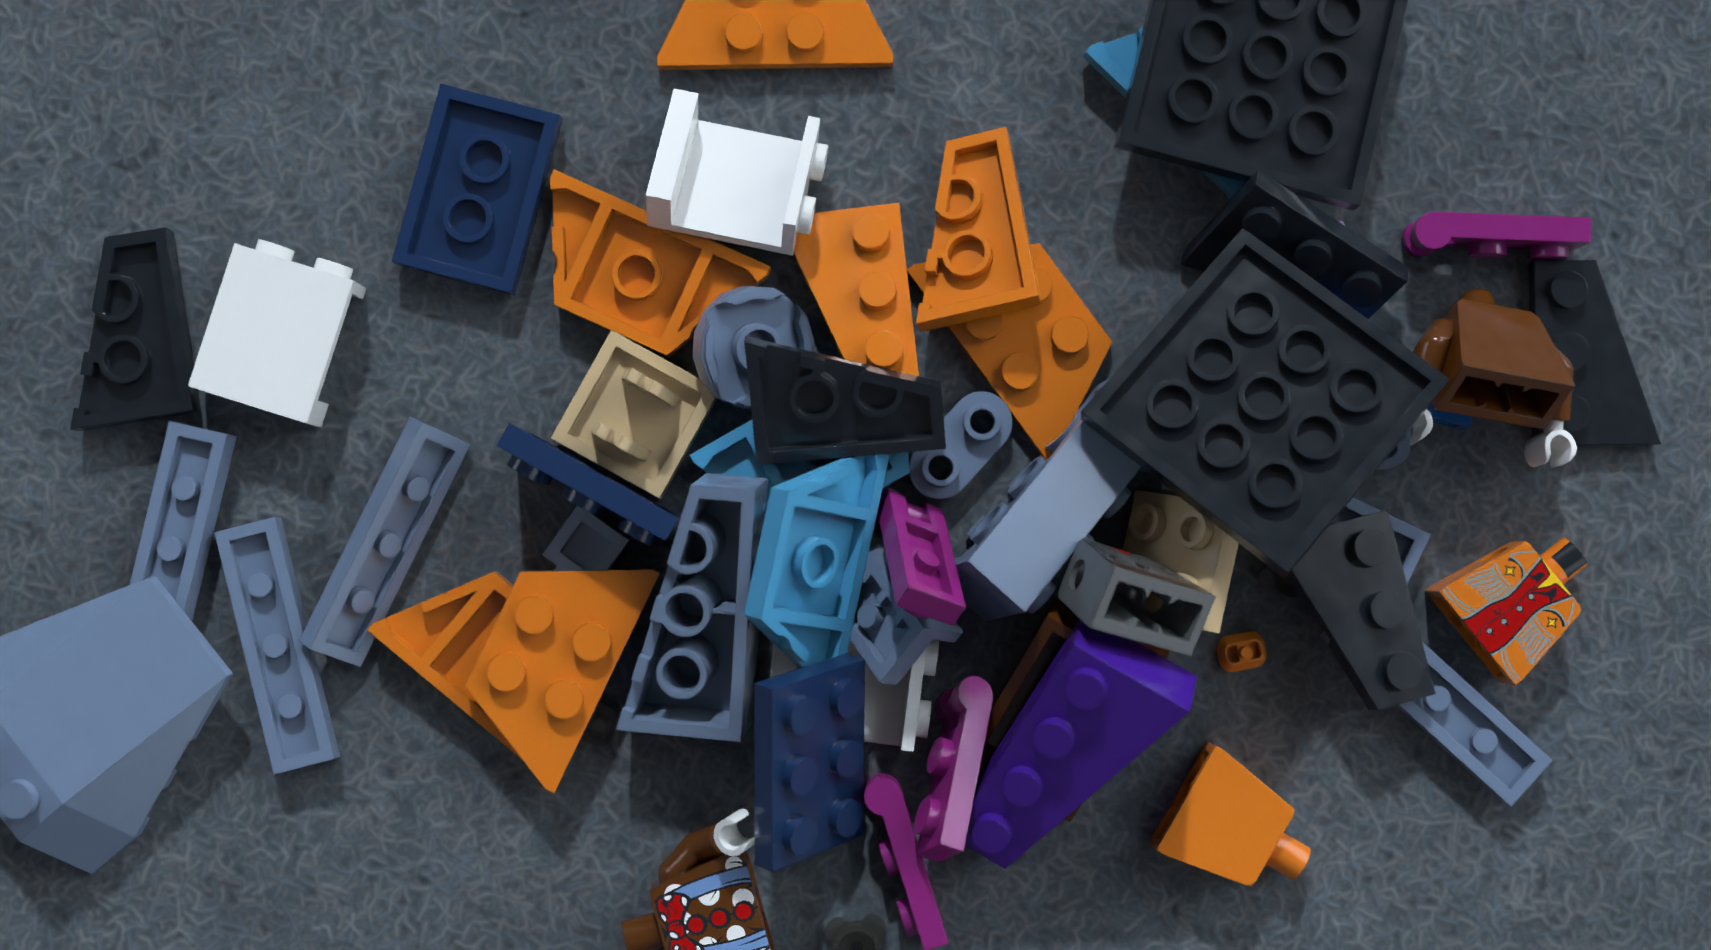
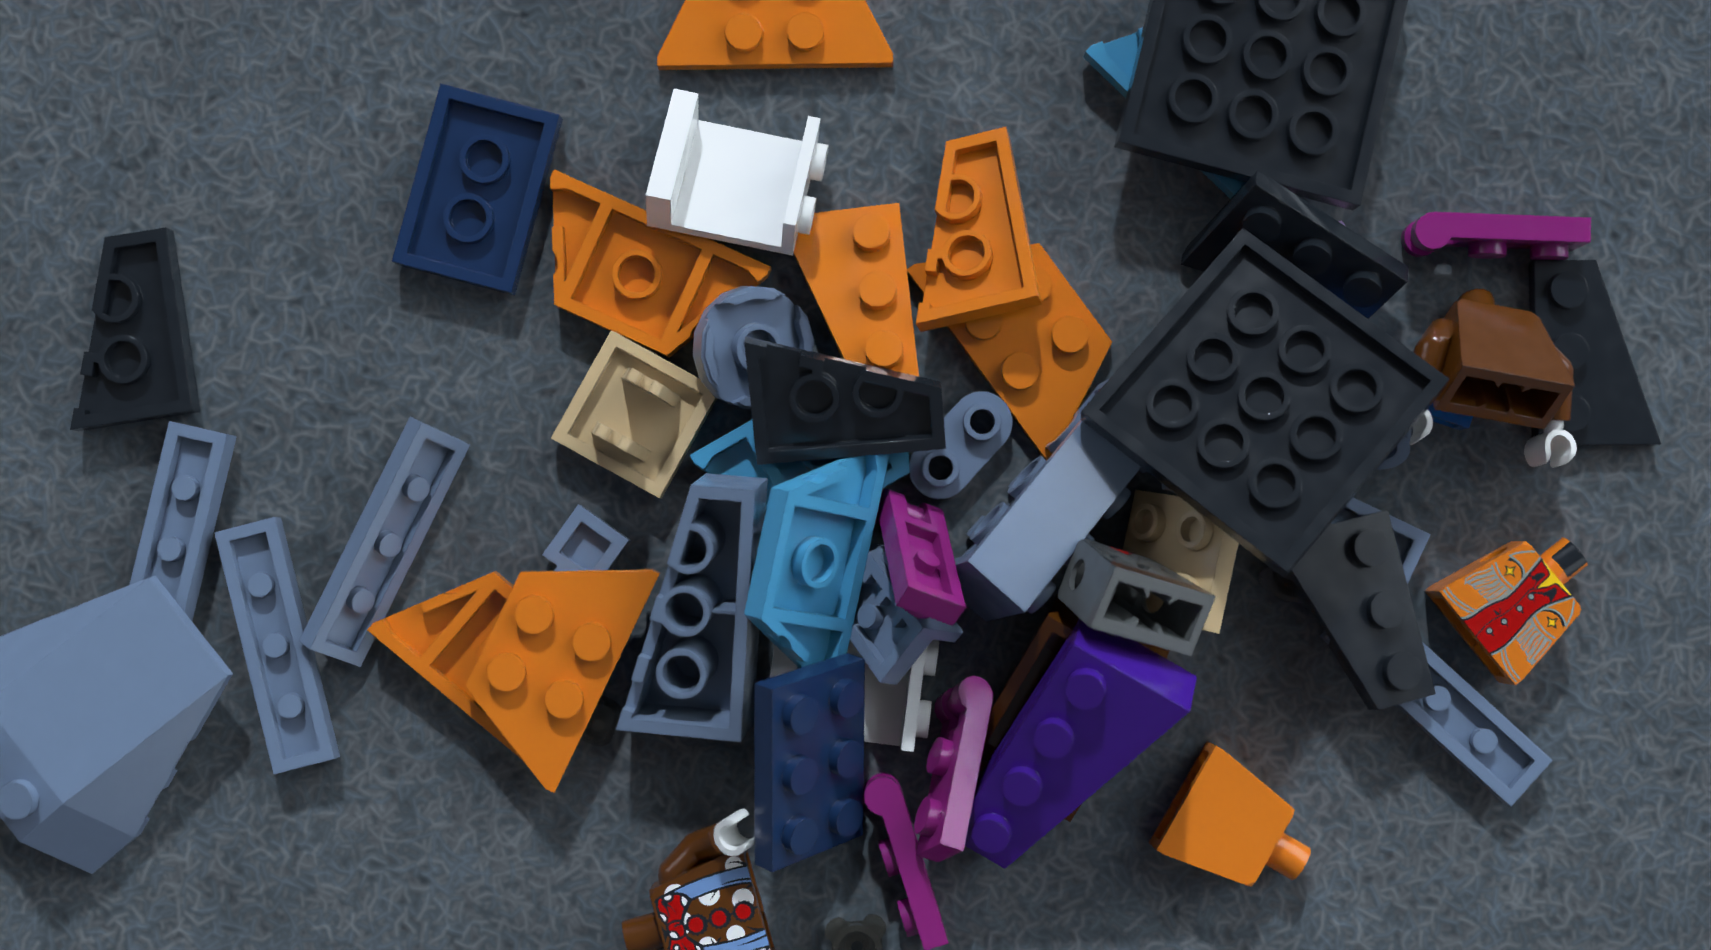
(274, 331): white panel -> none
(588, 486): dark blue plate -> none
(1241, 651): orange rock -> none

